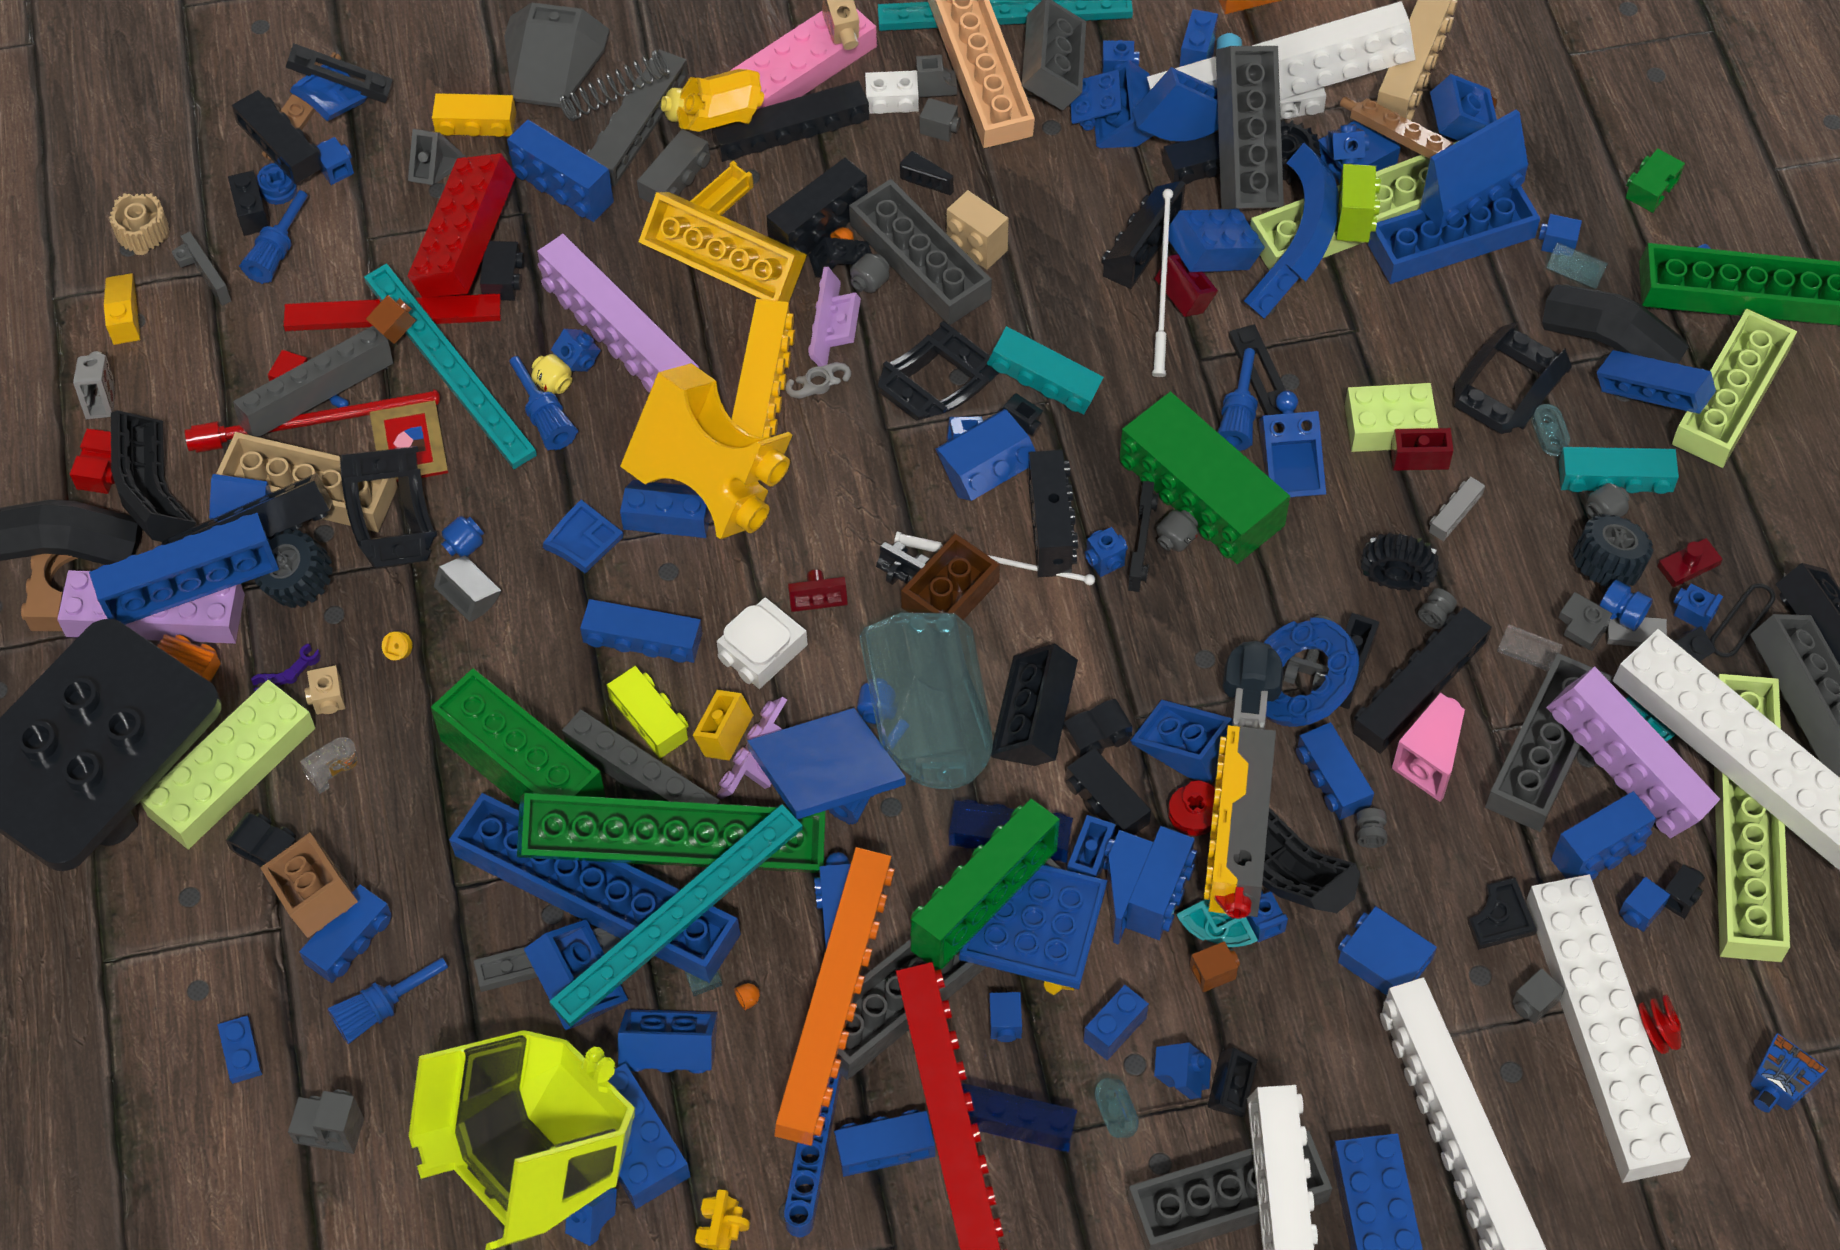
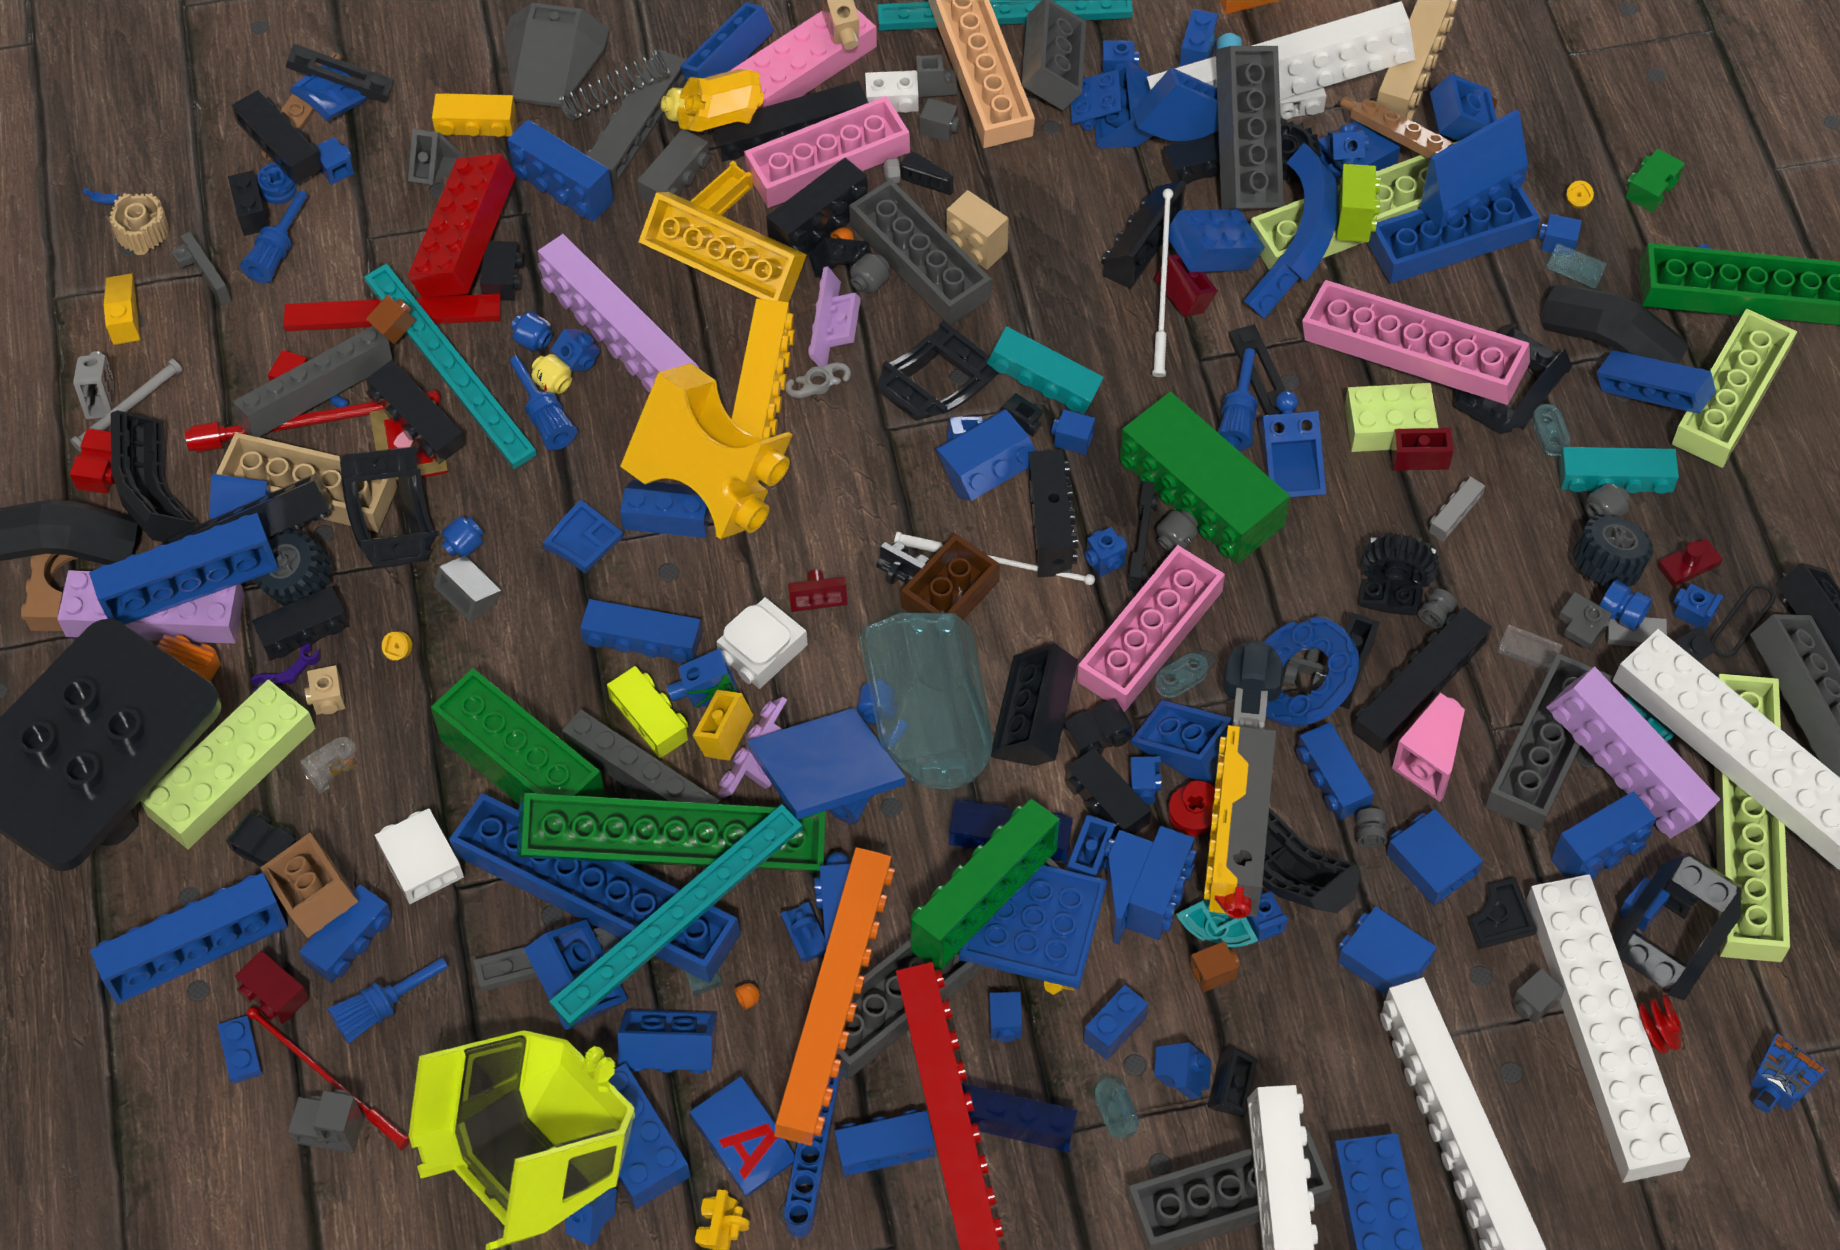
(101, 198): none -> blue piece
(172, 368): none -> light grey bar
(188, 938): none -> blue brick
(271, 988): none -> dark red brick
(301, 623): none -> black brick
(372, 1115): none -> red piece
(415, 412): none -> black brick
(419, 855): none -> white brick
(531, 331): none -> blue head
(702, 679): none -> blue torso
(730, 43): none -> blue brick
(742, 1136): none -> blue slope
(793, 161): none -> bright pink brick
(804, 932): none -> blue hips
(891, 169): none -> light grey tile
(1073, 432): none -> blue brick
(1145, 777): none -> blue brick
(1150, 627): none -> bright pink brick
(1183, 673): none -> clear light blue plate
(1390, 598): none -> black slope
(1416, 342): none -> bright pink brick
(1433, 856): none -> blue brick
(1579, 194): none -> yellow tile
(1655, 961): none -> black wedge

